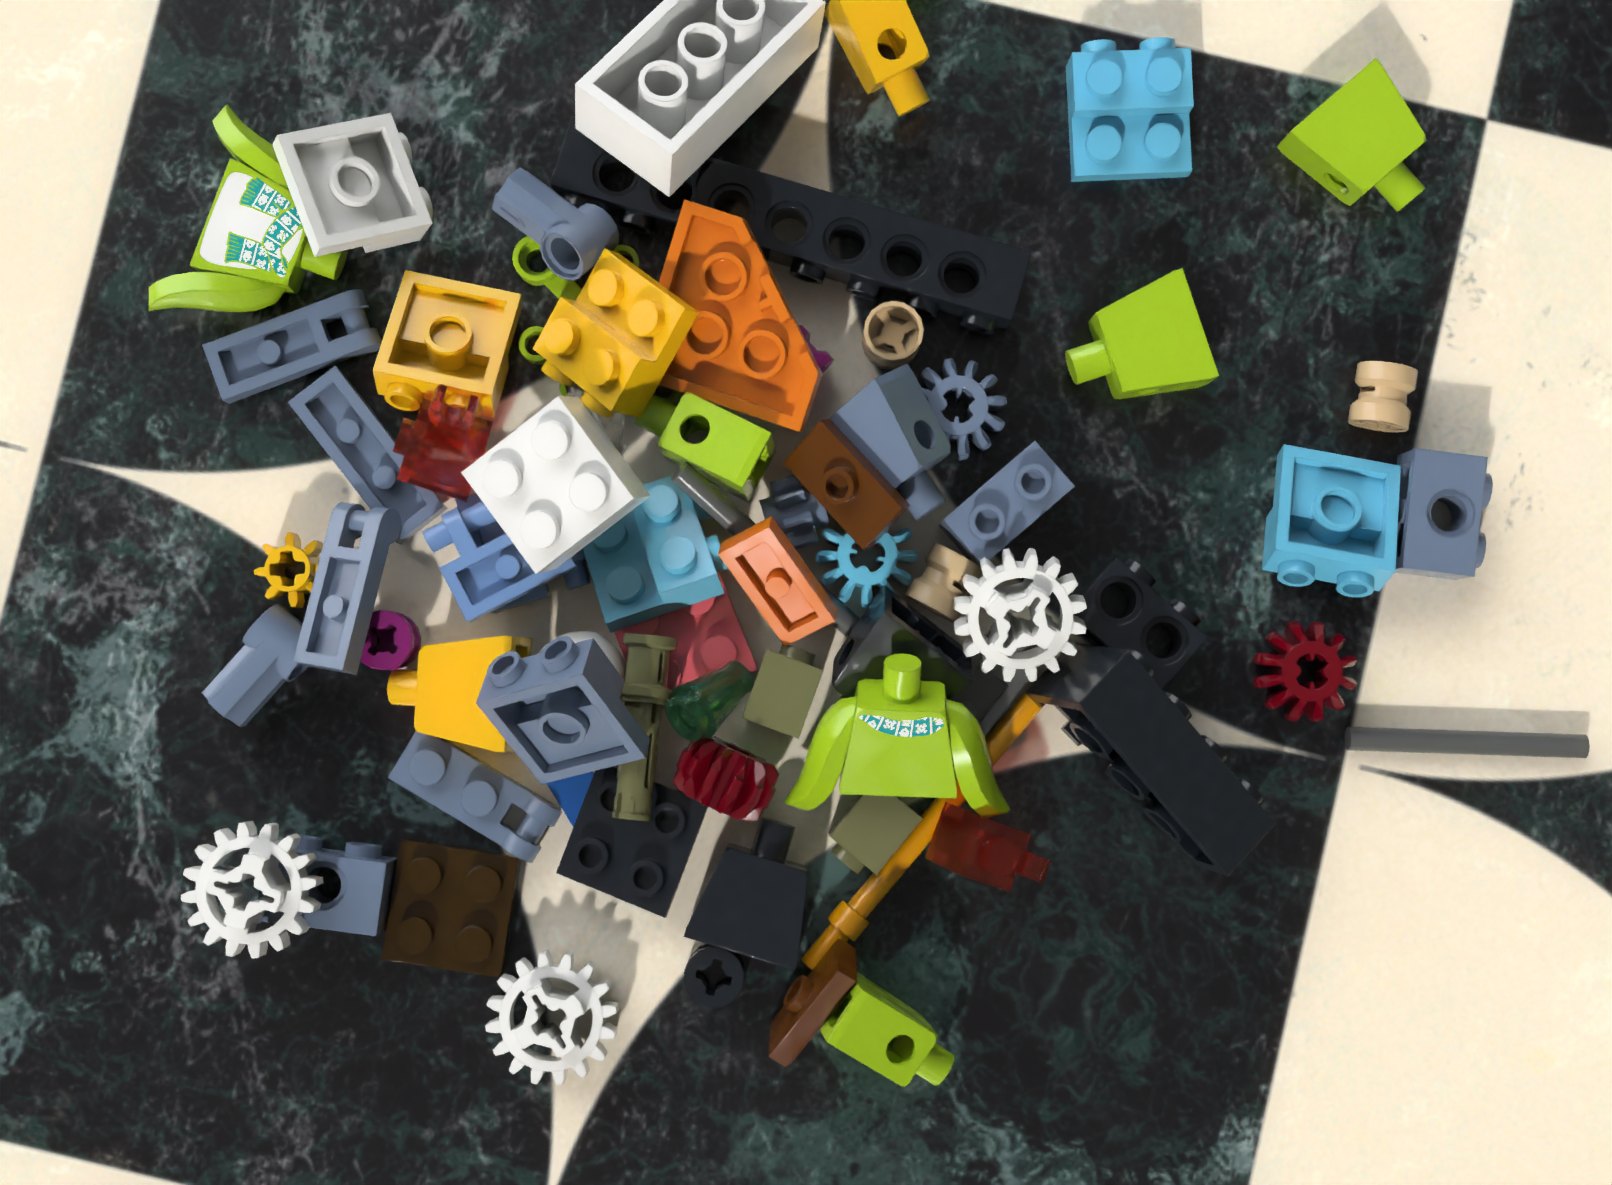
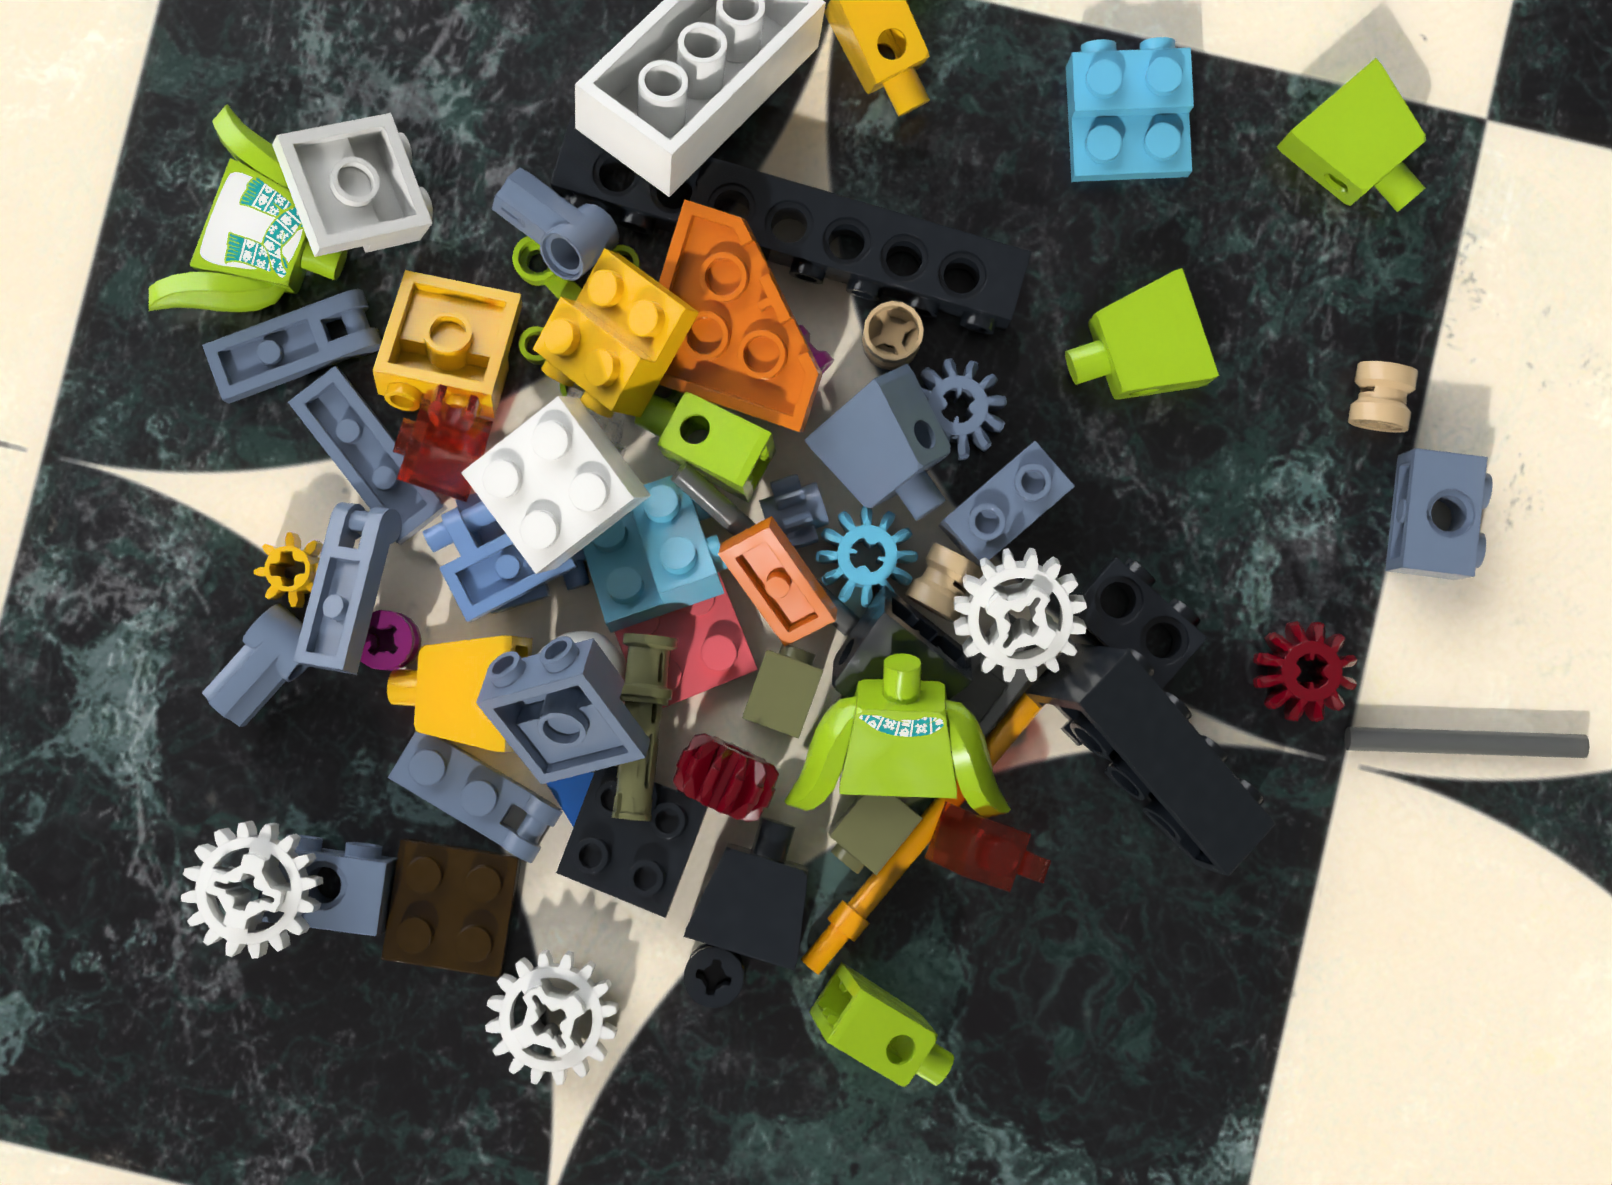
(706, 702): clear green cone -> none
(812, 1002): reddish brown plate -> none
(846, 484): reddish brown plate -> none
(1332, 521): medium azure plate -> none

